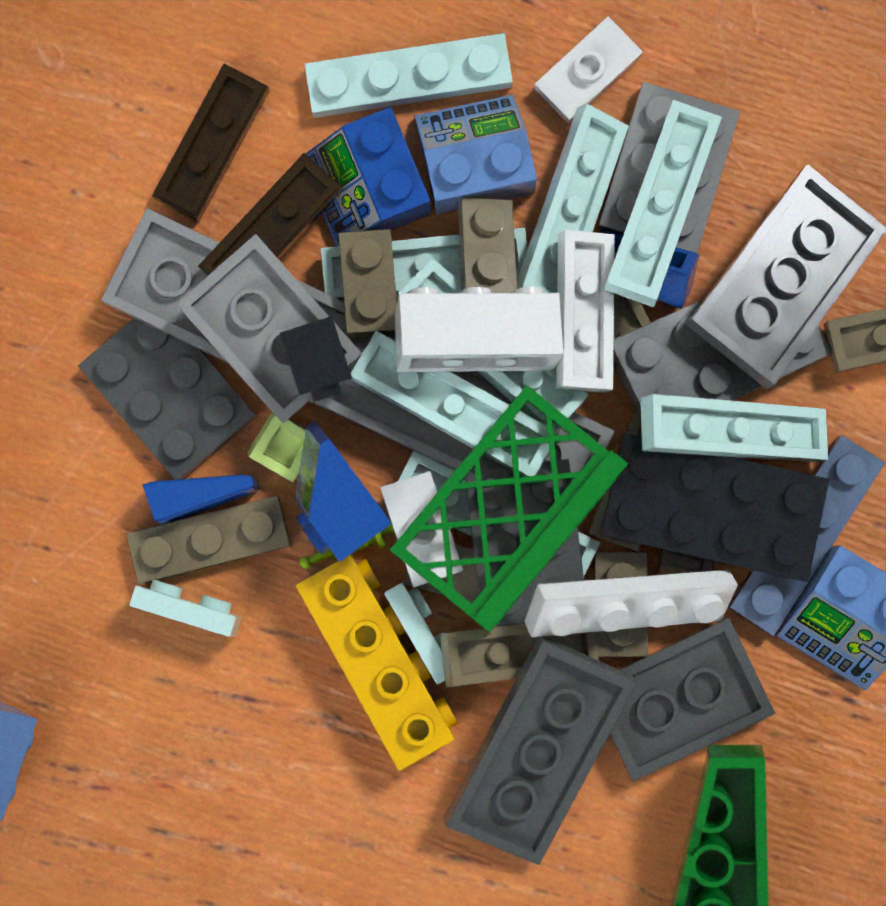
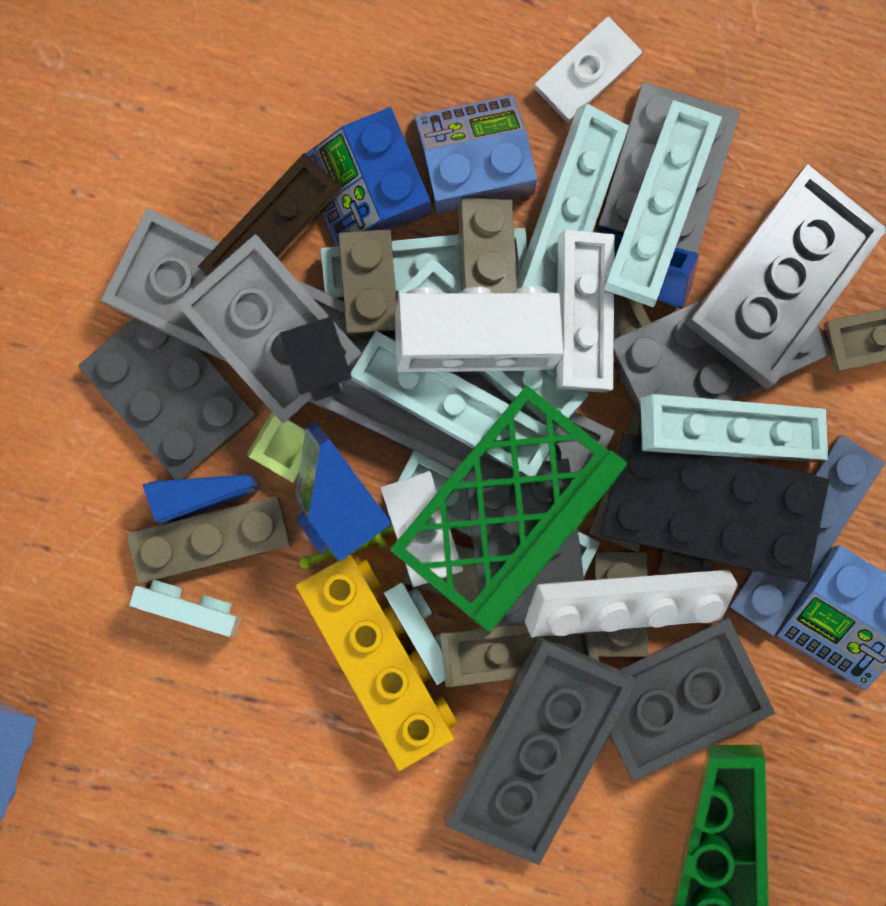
(211, 142): dark brown tile -> none
(408, 75): light aqua plate -> none

